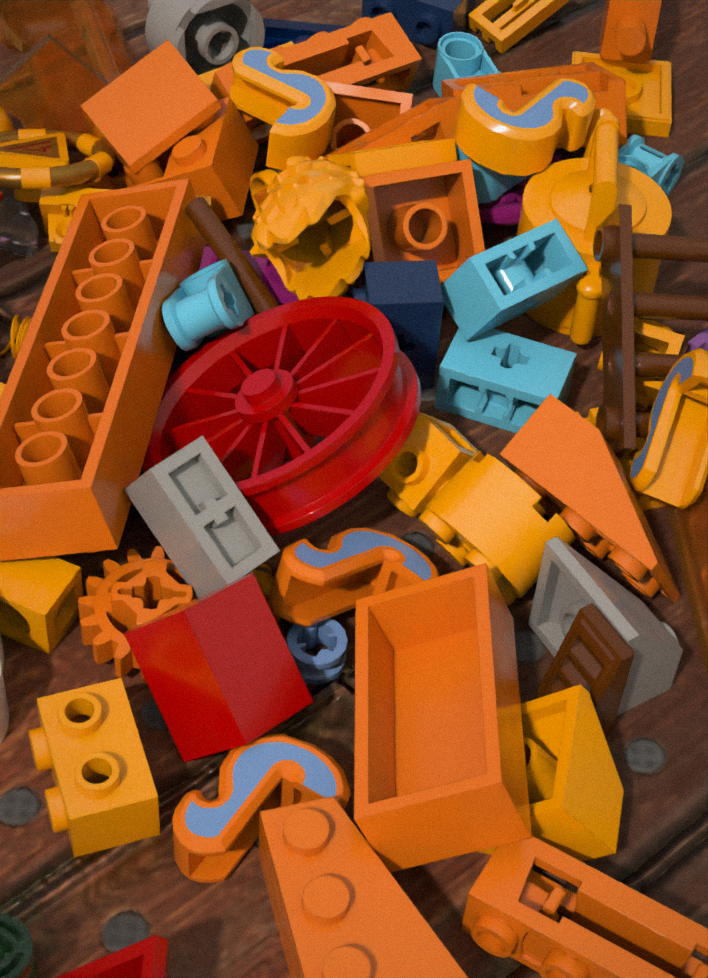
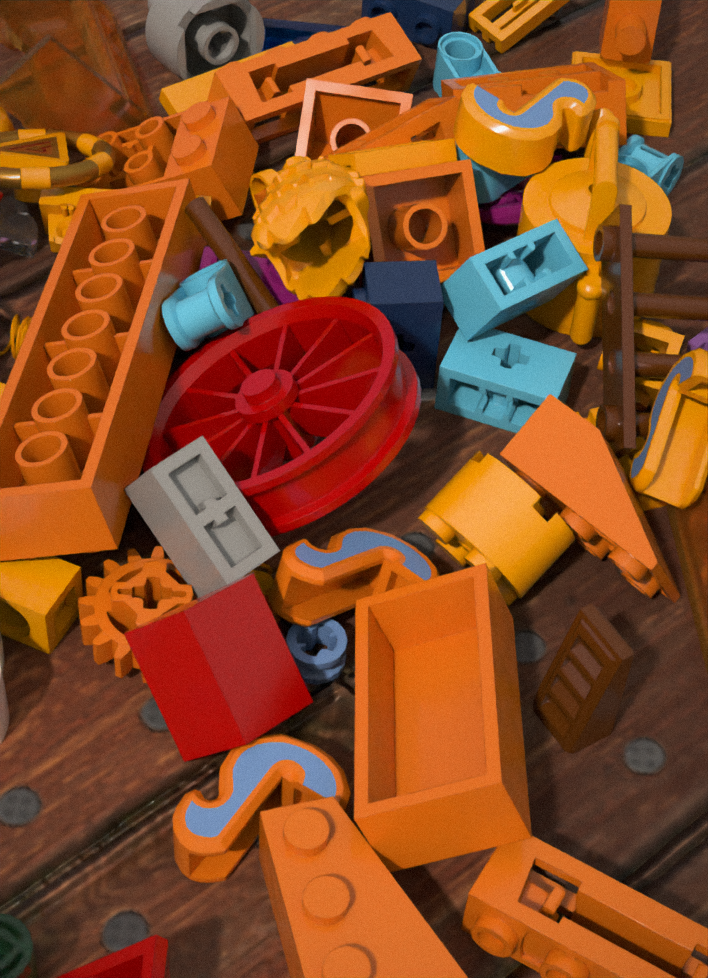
(97, 768): light orange brick -> none
(149, 107): orange slope -> none
(290, 100): light orange animal -> none
(425, 464): light orange brick -> none
(570, 775): light orange slope -> none
(571, 582): light grey slope -> none

